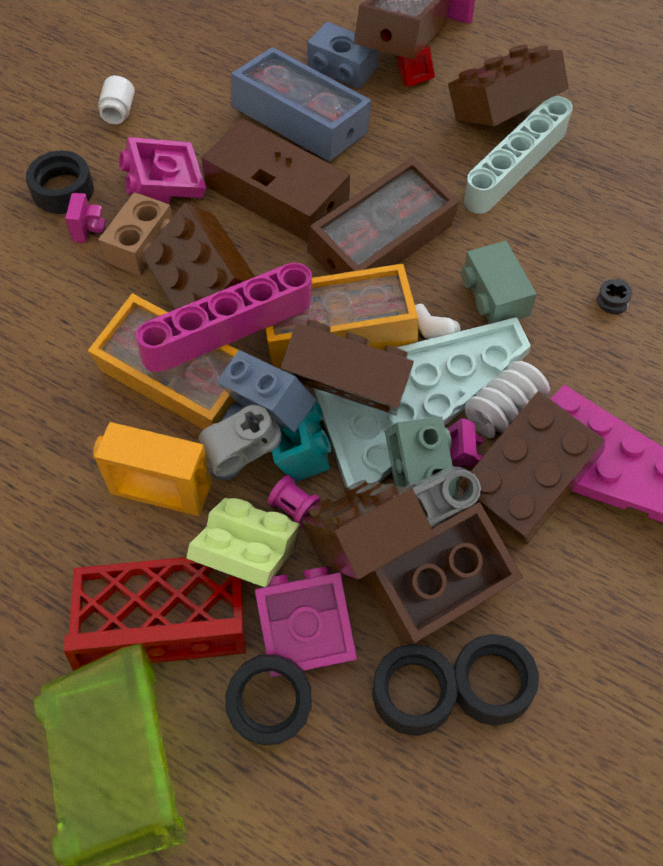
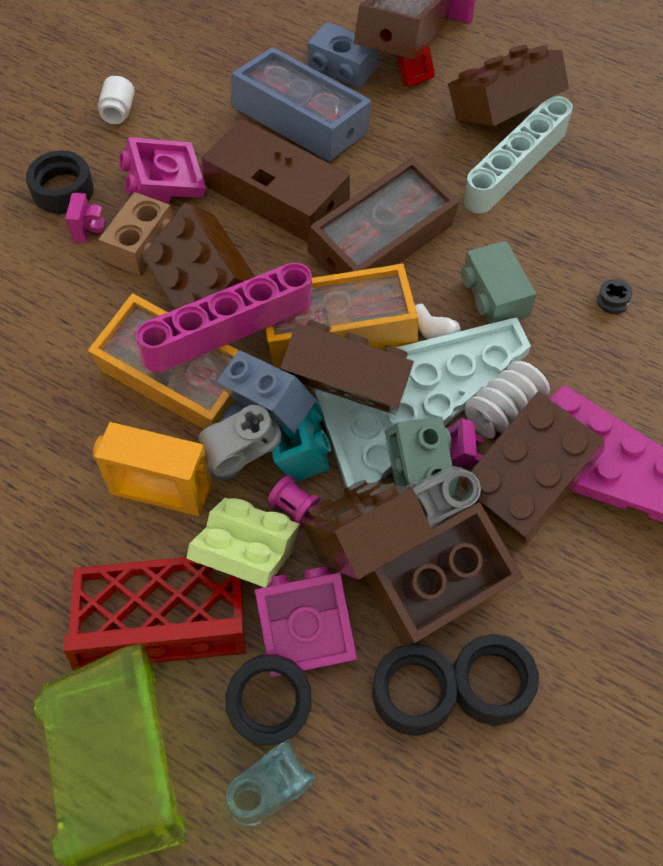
(271, 783): none -> clear light blue piece

